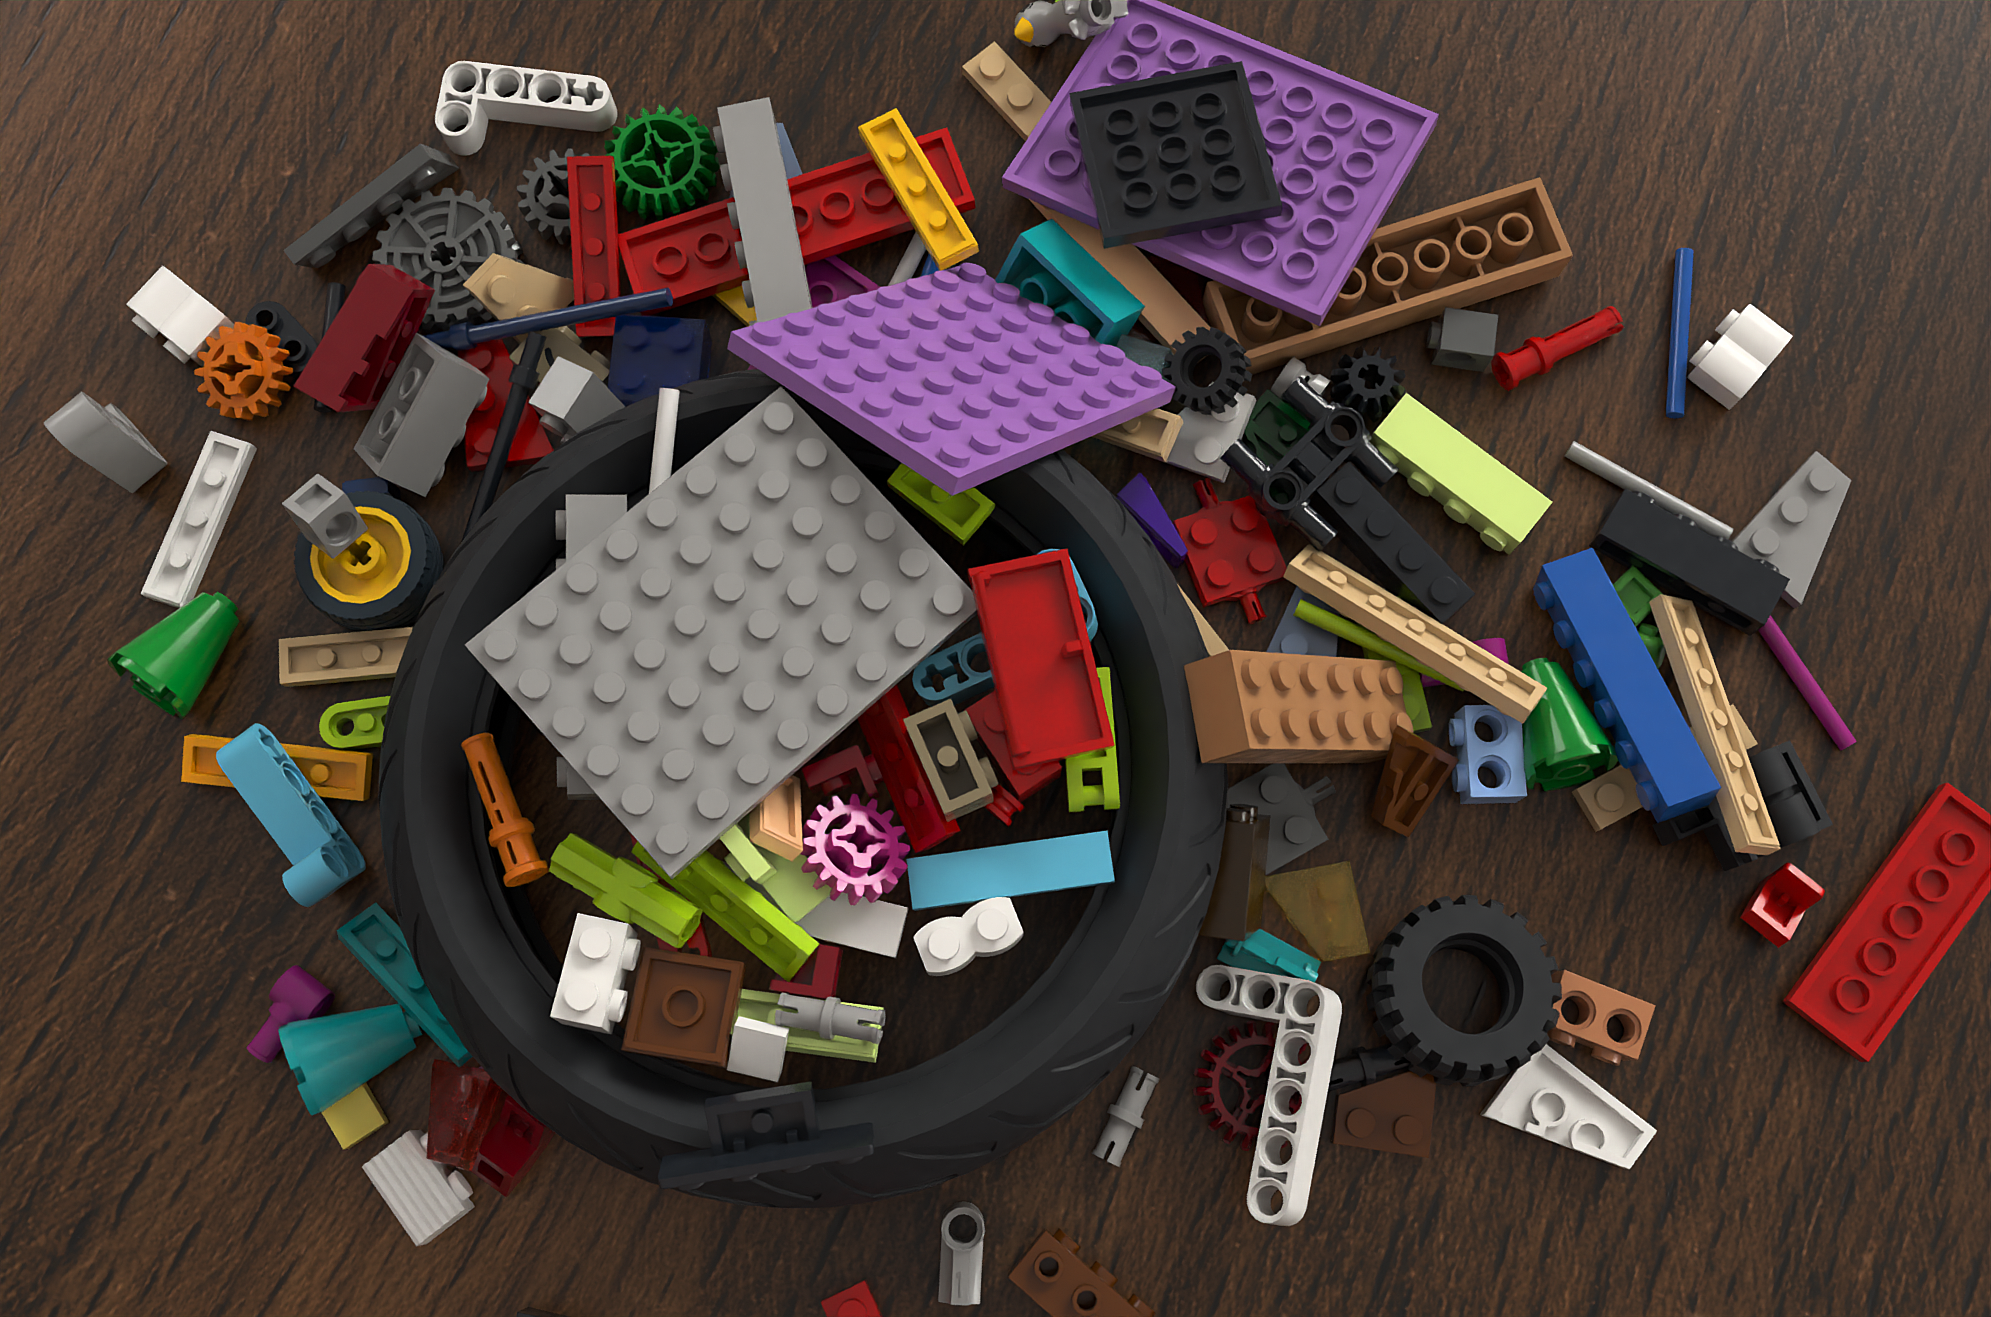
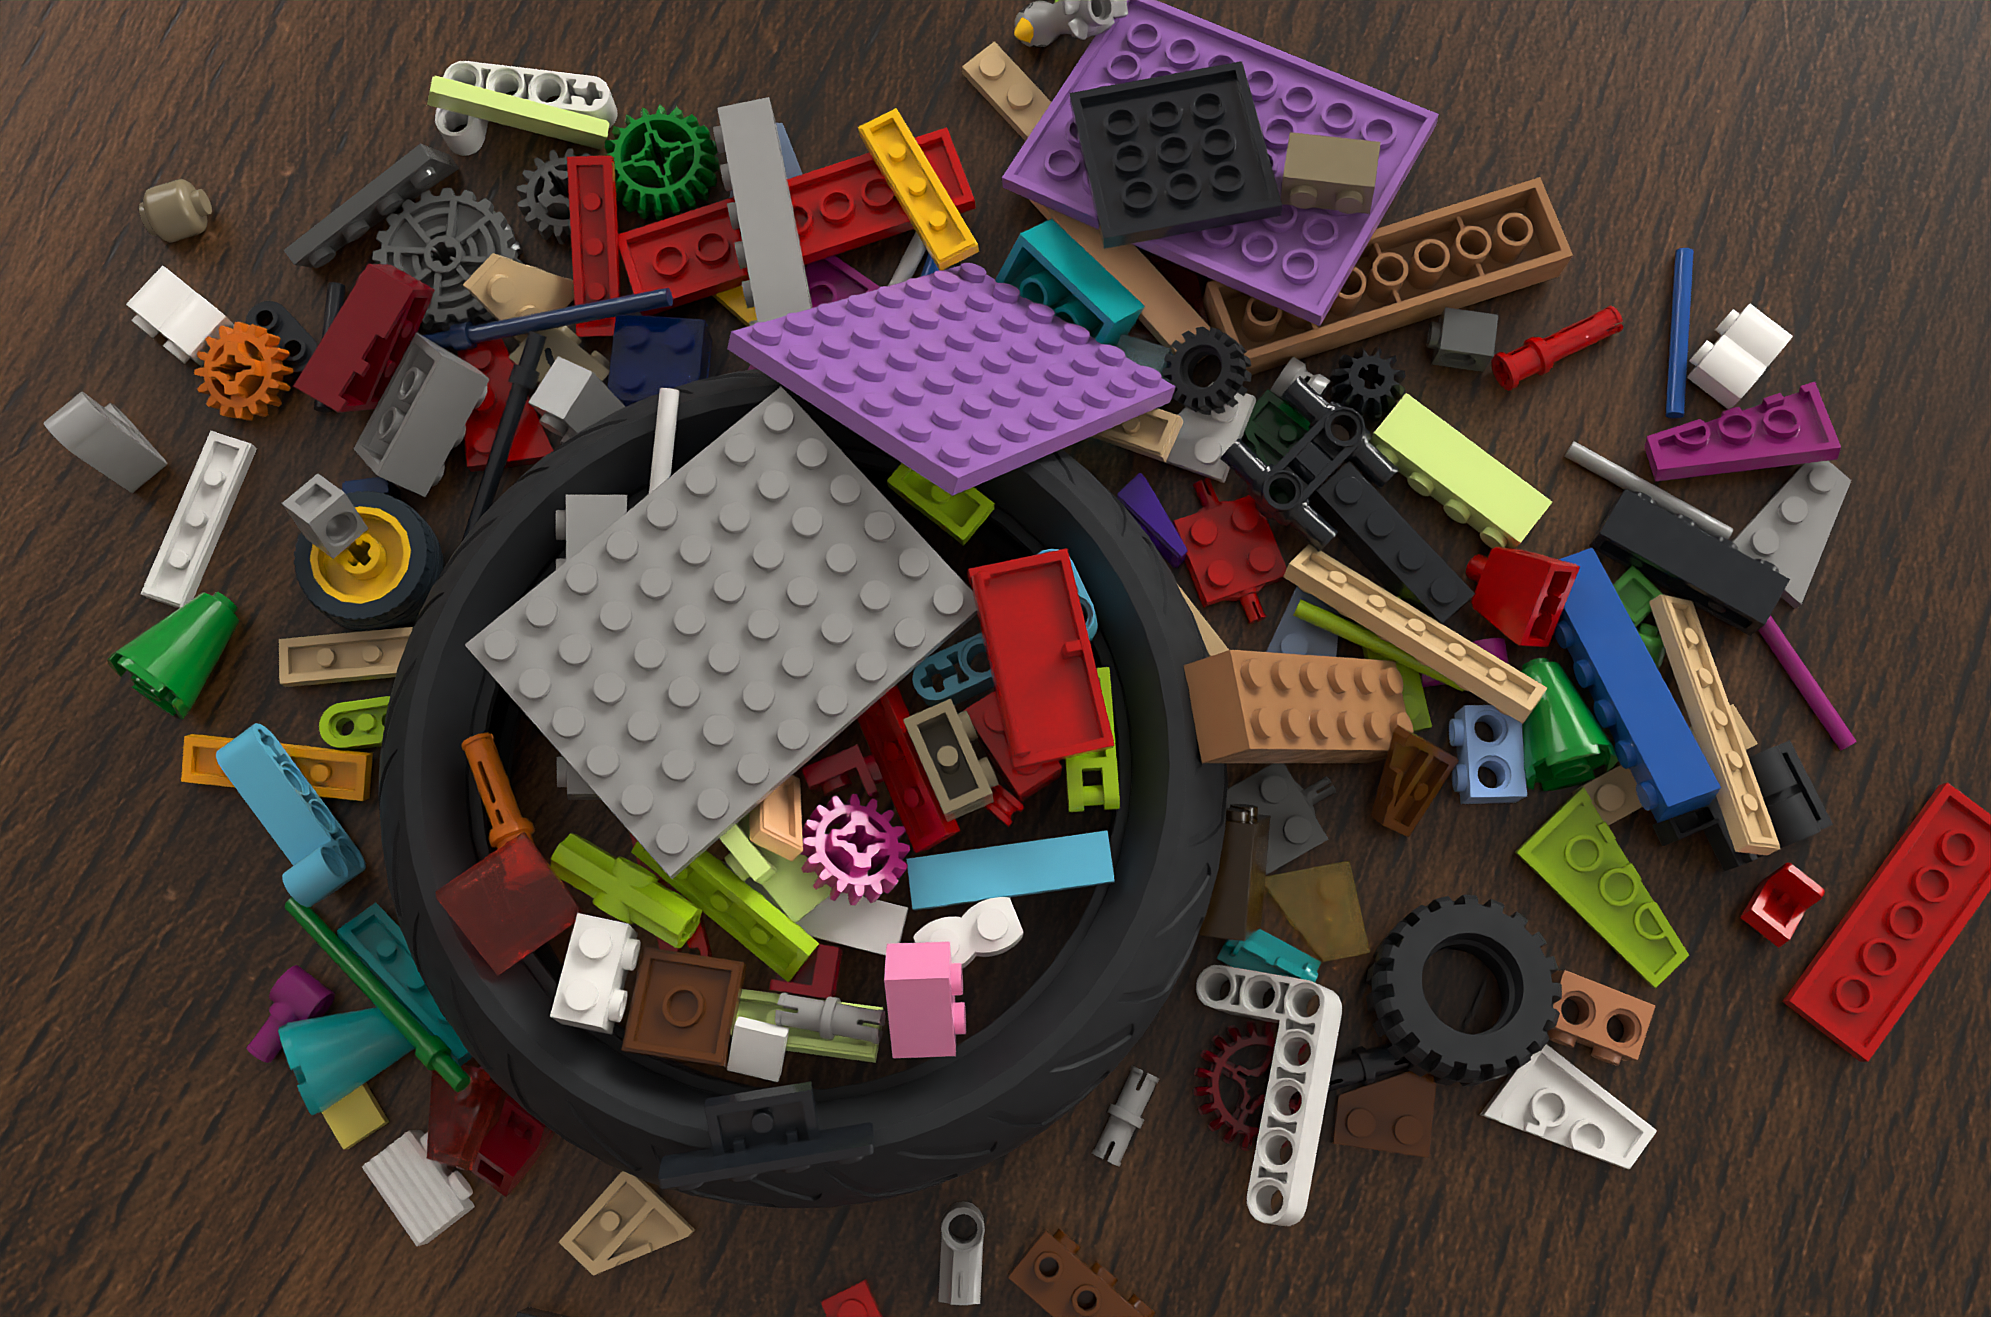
(175, 210): none -> dark tan head
(429, 1049): none -> green bar
(509, 903): none -> clear red tile
(517, 112): none -> yellowish green tile
(624, 1225): none -> tan wing
(922, 999): none -> bright pink brick
(1330, 173): none -> dark tan brick
(1521, 592): none -> red torso
(1590, 873): none -> lime wing
(1765, 436): none -> magenta wing

